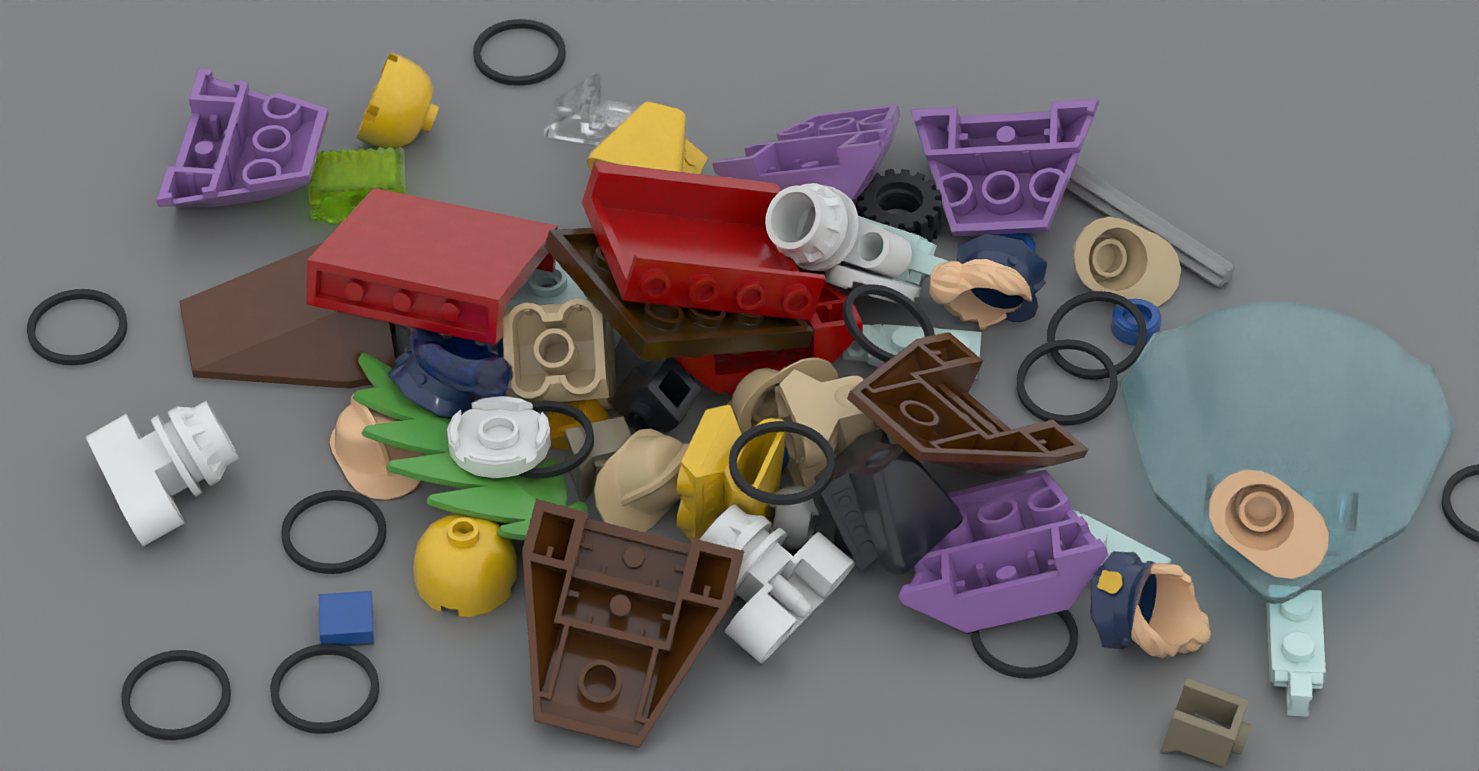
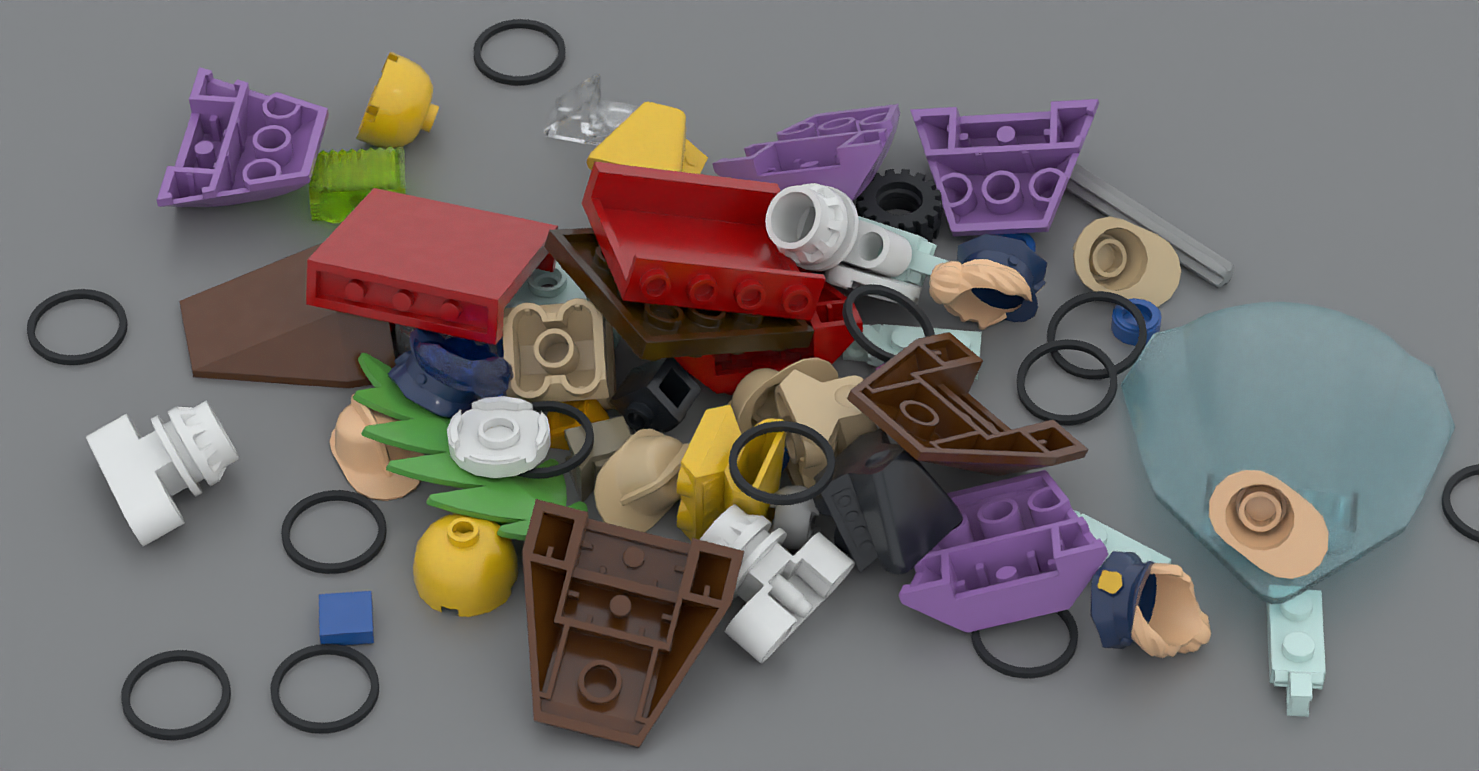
(1207, 723): dark tan window -> none

